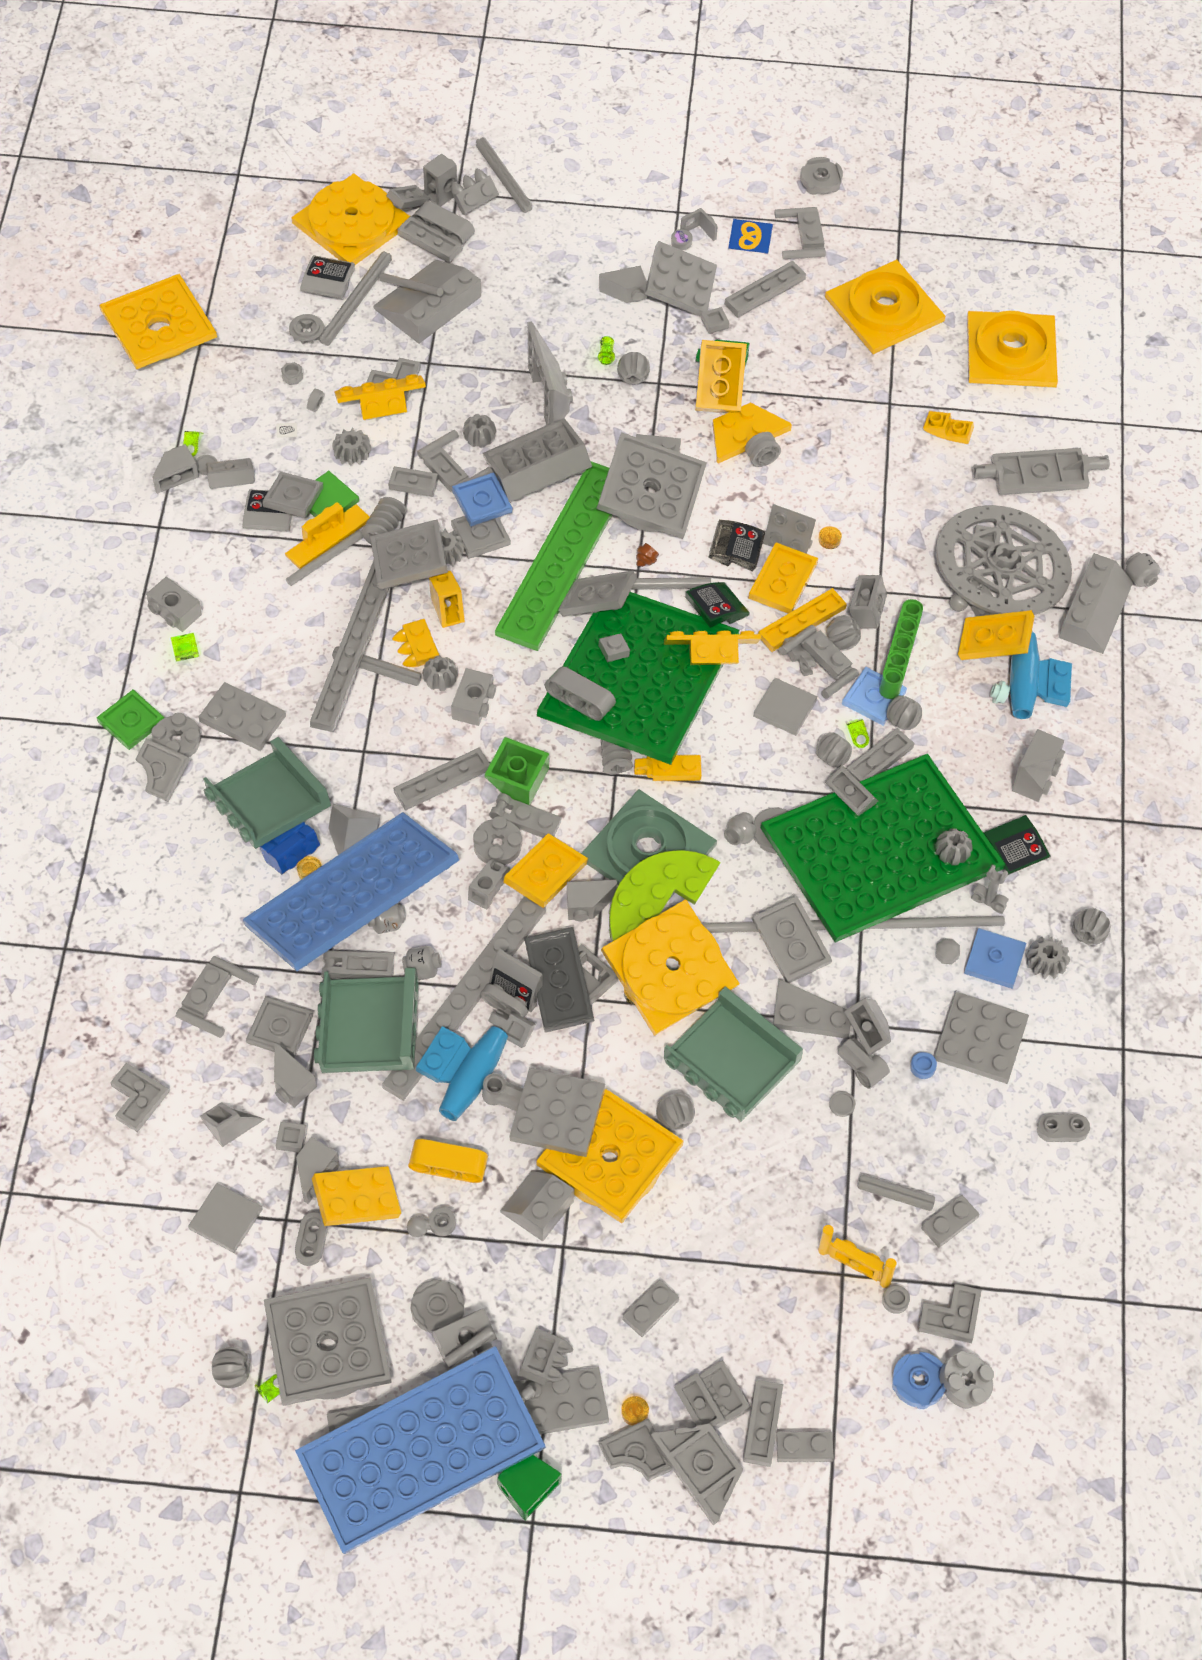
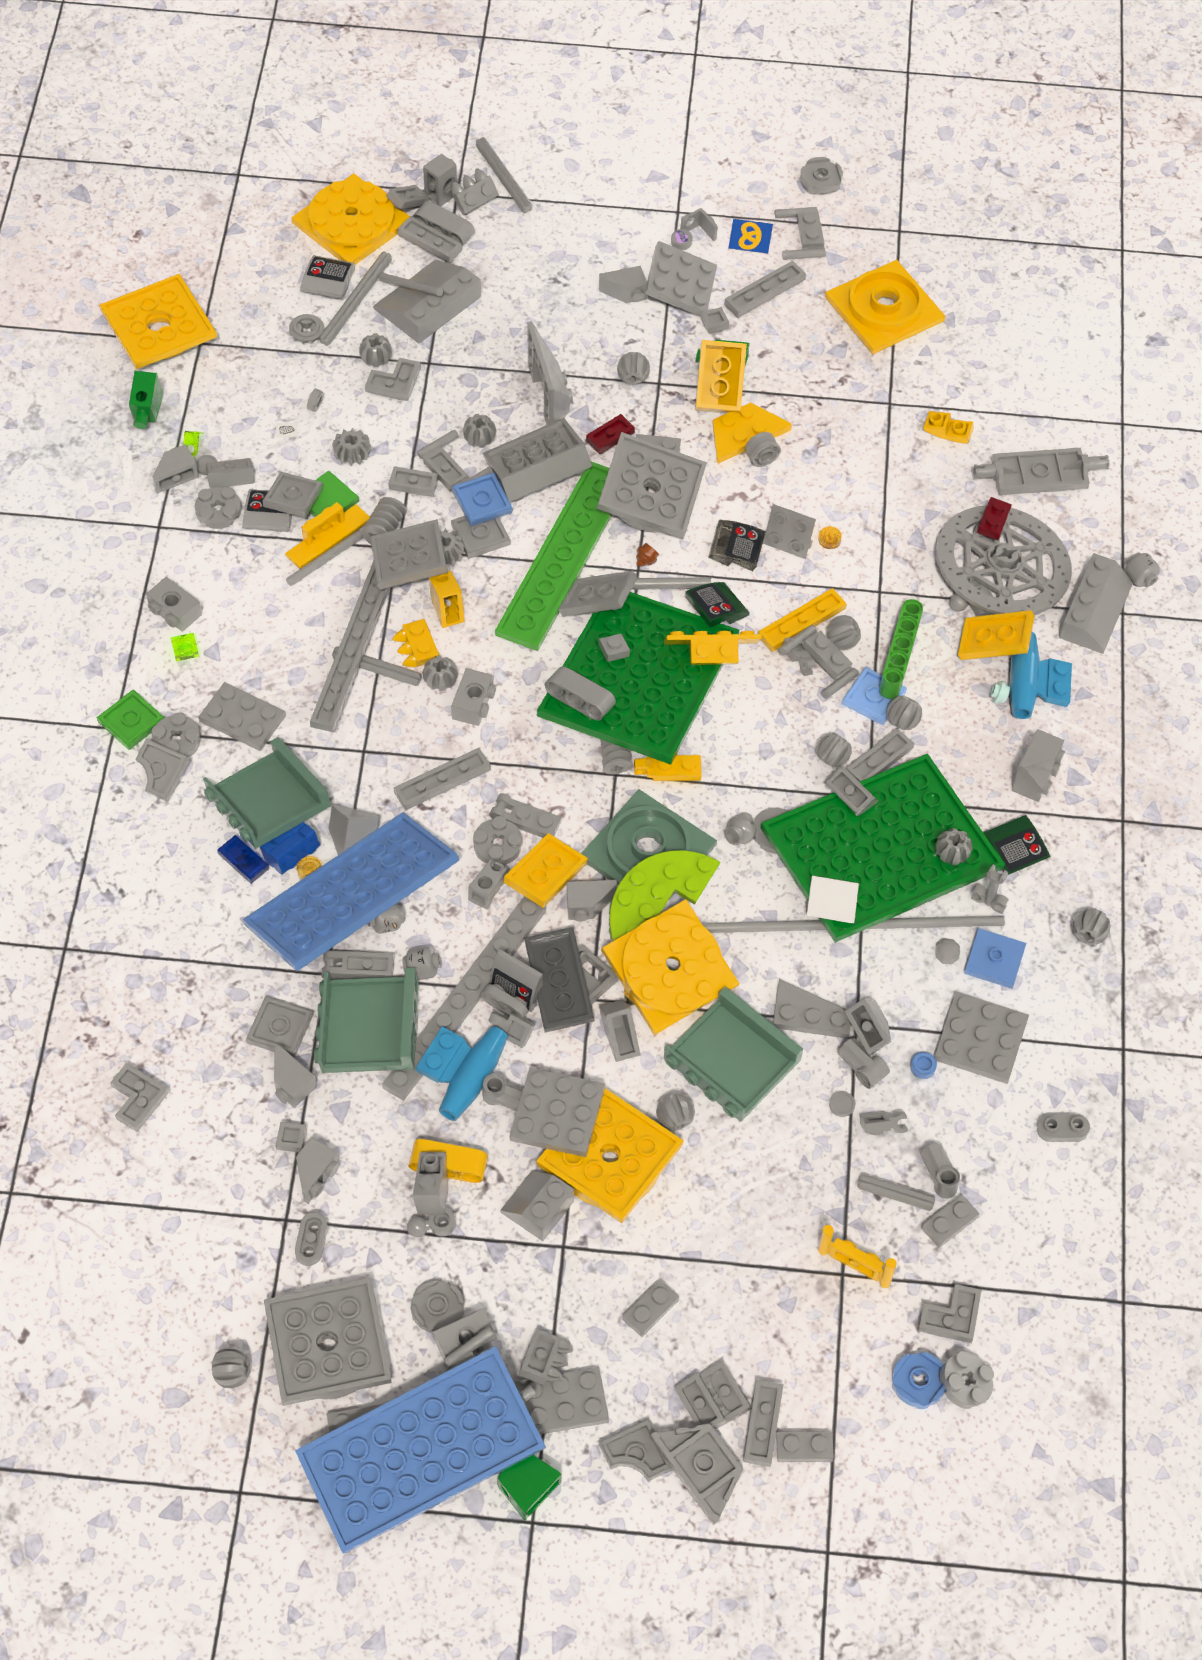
(145, 398): none -> green torso
(206, 991): light grey plate -> none
(215, 496): none -> light grey plate
(225, 1217): light grey tile -> none
(227, 1123): light grey slope -> none
(243, 859): none -> clear blue plate
(268, 1390): clear neon green piece -> none
(292, 373): light grey tile -> none
(356, 1196): yellow plate -> none
(375, 350): none -> light grey piece
(381, 398): yellow bracket -> none
(431, 1183): none -> light grey slope
(518, 770): bright green slope -> none
(606, 354): clear neon green pin -> none
(609, 433): none -> dark red plate
(620, 1030): none -> light grey slope
(634, 1410): clear yellow tile -> none
(783, 578): yellow plate -> none
(785, 706): light grey tile -> none
(792, 939): light grey plate -> none
(832, 899): none -> white sticker
(858, 728): clear neon green piece -> none
(868, 601): light grey brick -> none
(879, 1122): none -> light grey plate
(896, 1299): light grey tile -> none
(941, 1169): none -> light grey piece
(994, 518): none -> dark red plate
(996, 363): yellow piece -> none
(1056, 960): light grey gear -> none

